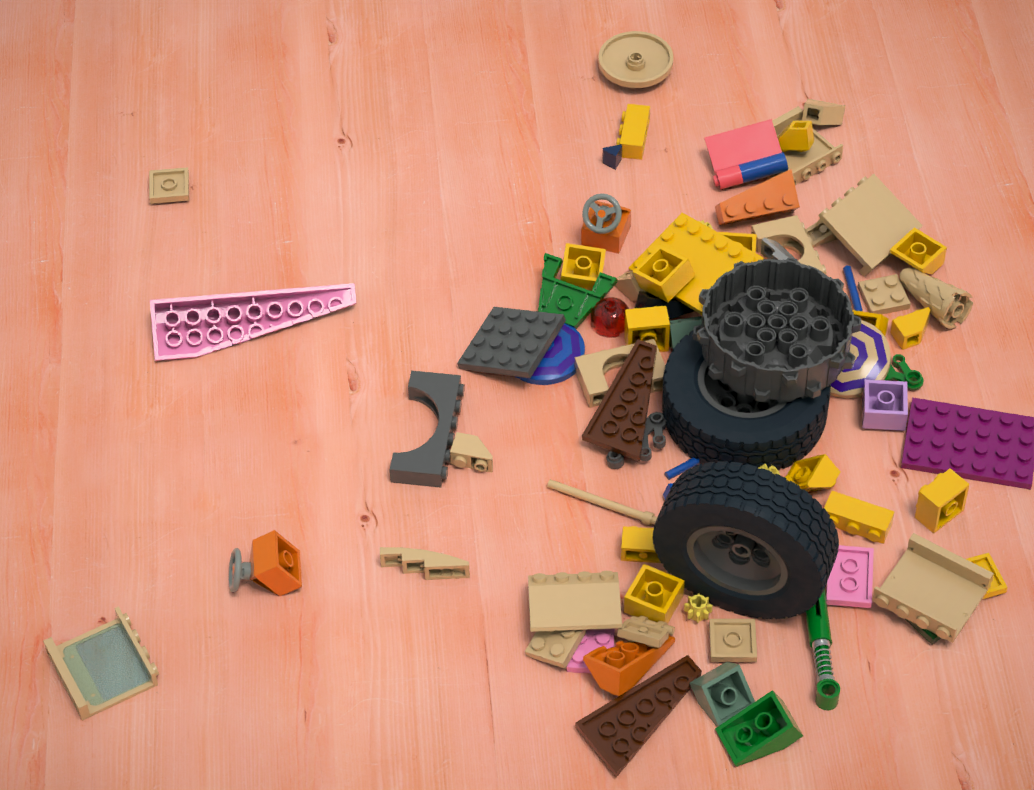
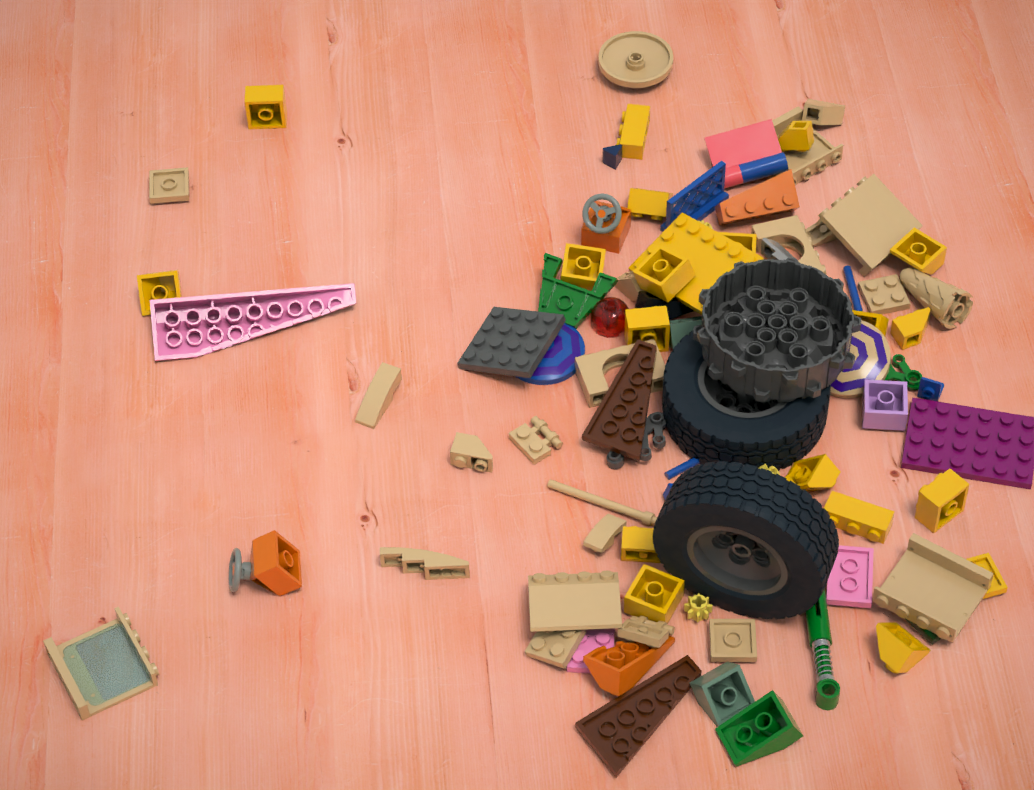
(158, 286): none -> yellow slope
(265, 107): none -> yellow brick
(378, 395): none -> tan slope
(428, 463): dark grey arch -> none
(531, 444): none -> tan plate
(603, 533): none -> tan slope
(648, 202): none -> yellow slope
(705, 200): none -> blue fence
(899, 647): none -> yellow slope
(930, 389): none -> blue bracket

